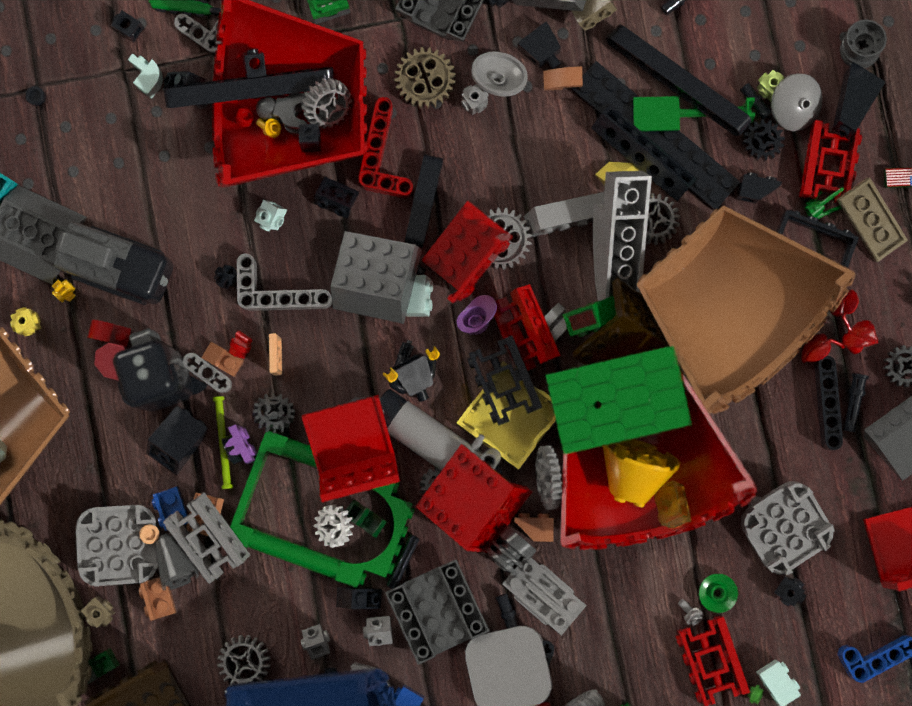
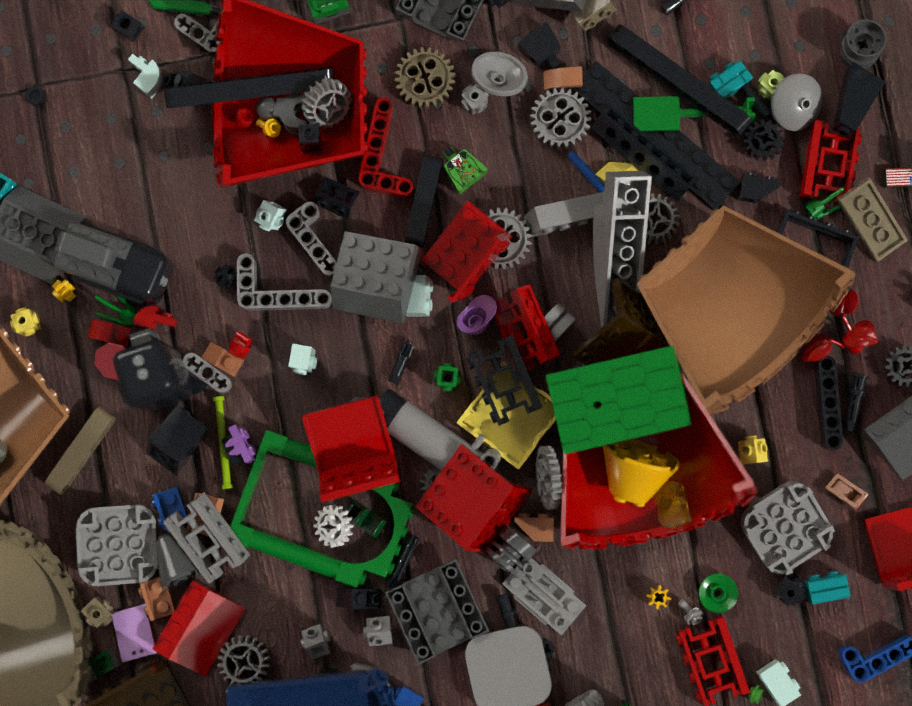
(80, 450): none -> dark tan beam
(126, 315): none -> green plant
(133, 633): none -> lavender container
(149, 534): light nougat tile -> none
(150, 316): none -> red brick
(199, 628): none -> red slope
(258, 71): black brick -> none
(273, 412): dark grey gear -> none
(275, 354): light nougat tile -> none
(302, 359): none -> light aqua brick
(315, 243): none -> light grey beam
(414, 374): black torso -> none
(447, 369): none -> green brick
(463, 169): none -> bright green torso
(572, 130): none -> light grey gear
(586, 171): none -> blue piece
(590, 317): green piece -> none
(652, 596): none -> yellow gear
(730, 80): none -> teal brick
(752, 450): none -> light yellow brick
(826, 588): none -> teal brick
(846, 491): none -> nougat slope

